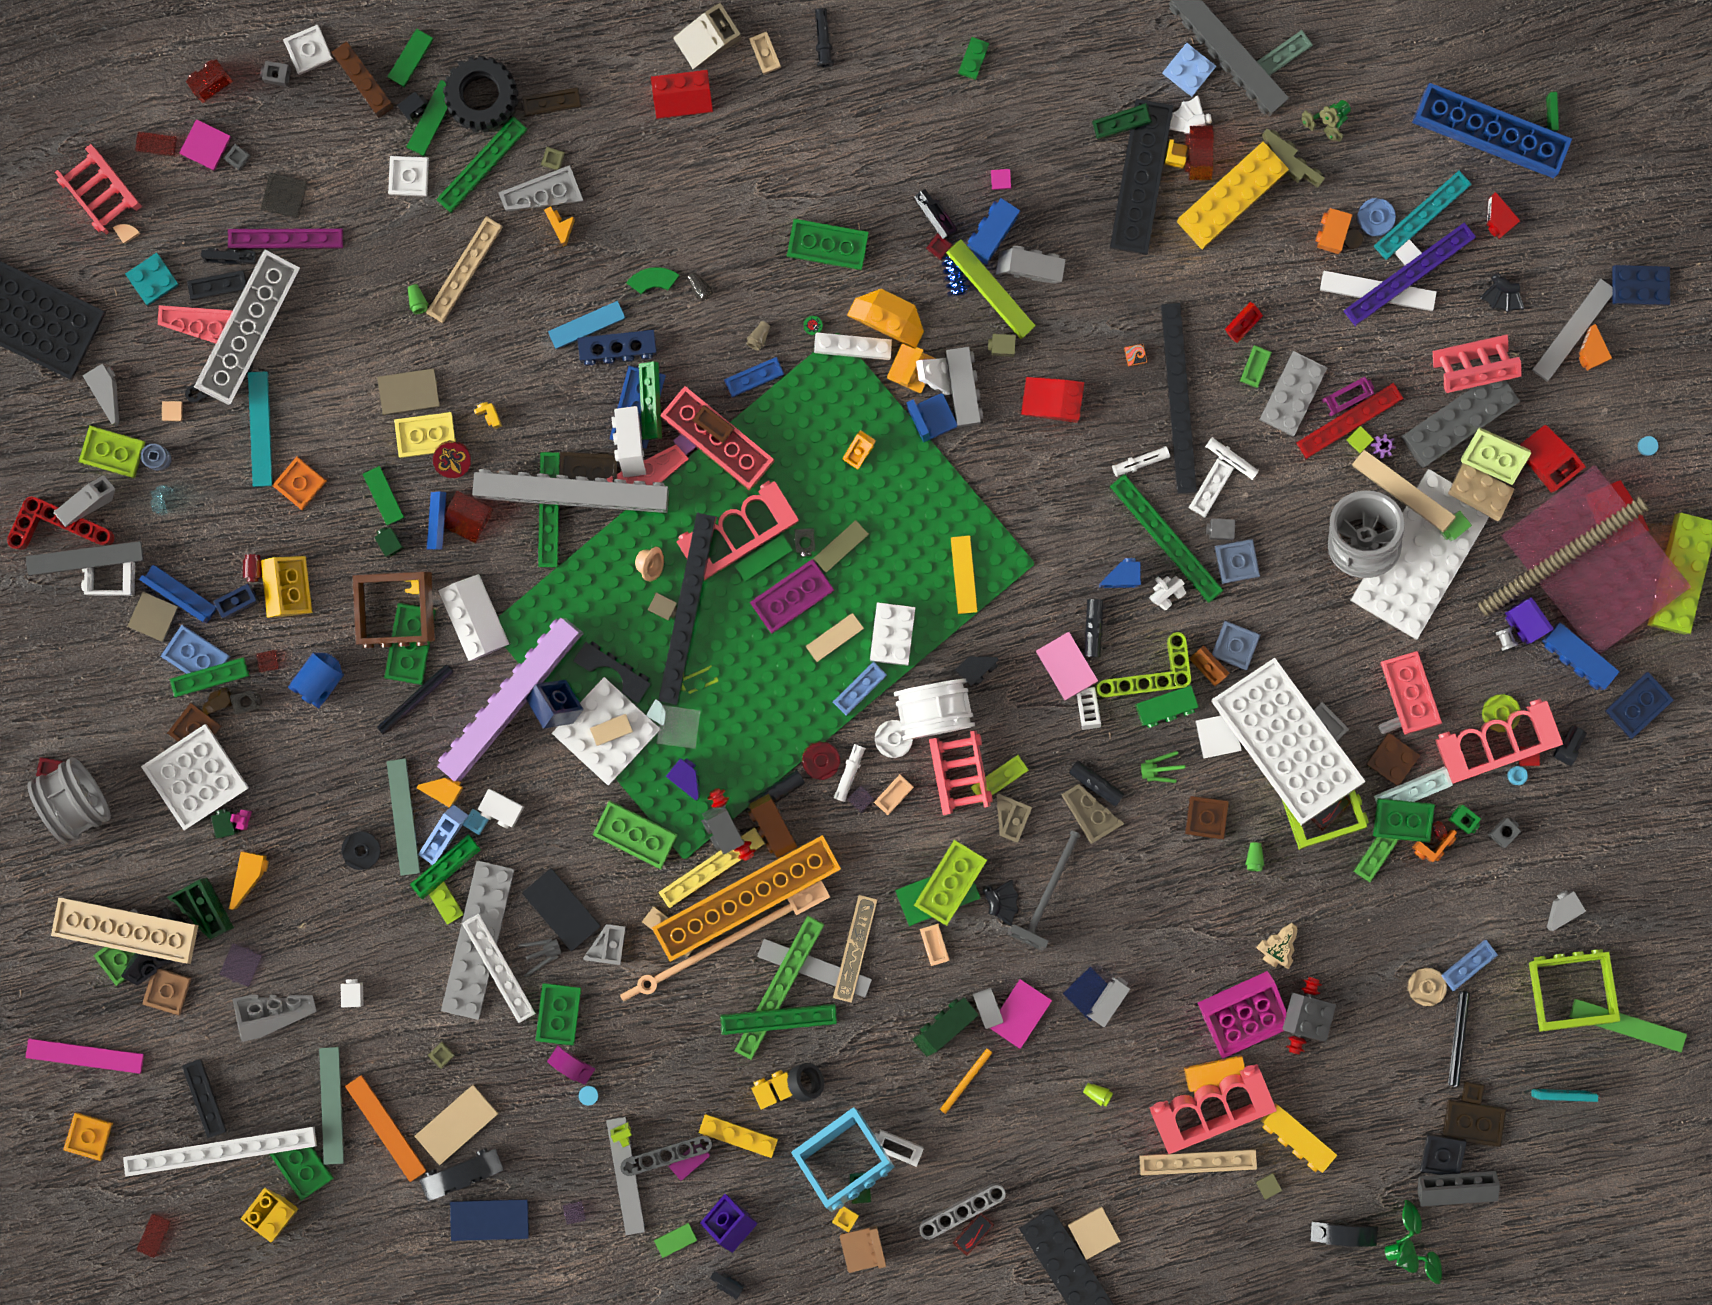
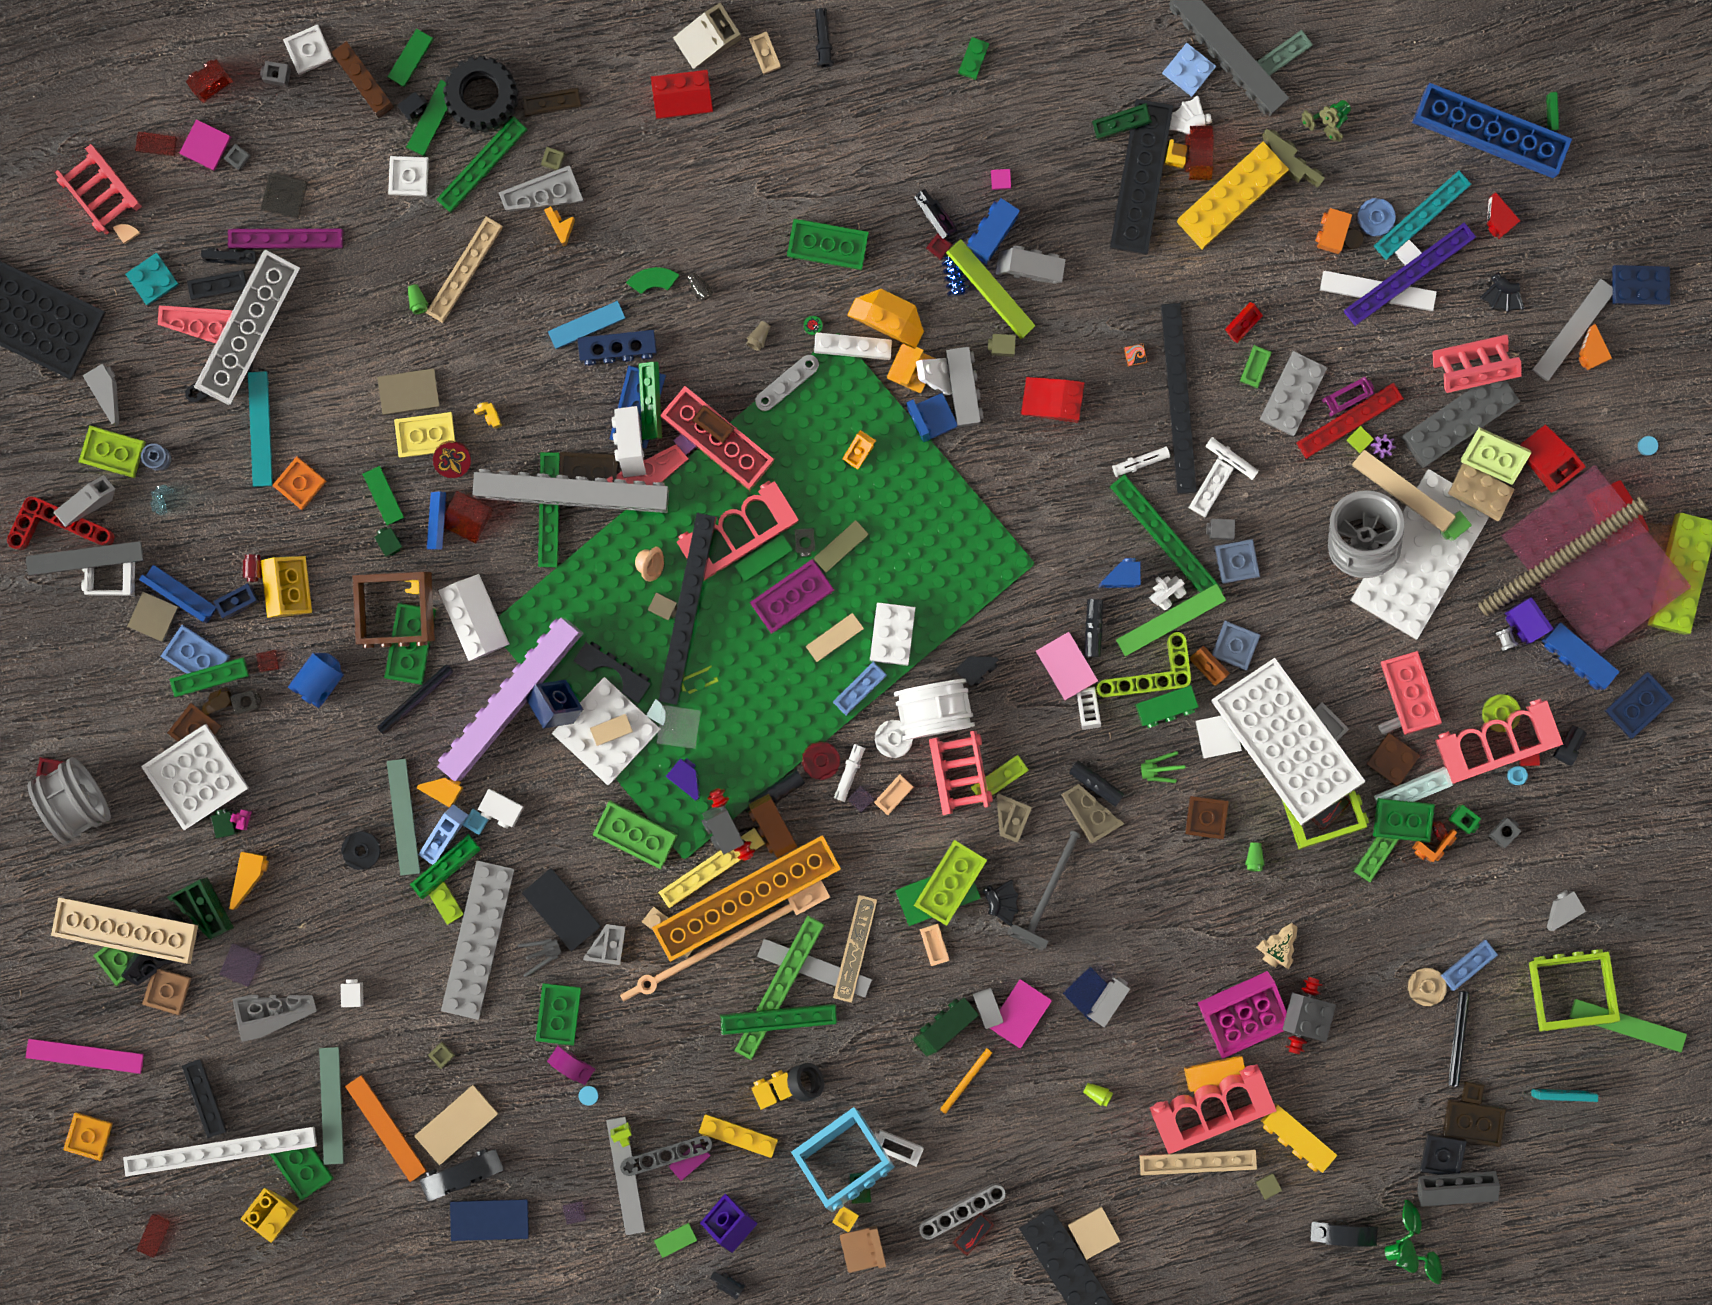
(172, 411): light nougat tile -> none
(498, 968): white tile -> none
(754, 377): blue tile -> none
(787, 383): none -> light grey plate
(963, 574): yellow tile -> none
(1170, 620): none -> bright green tile

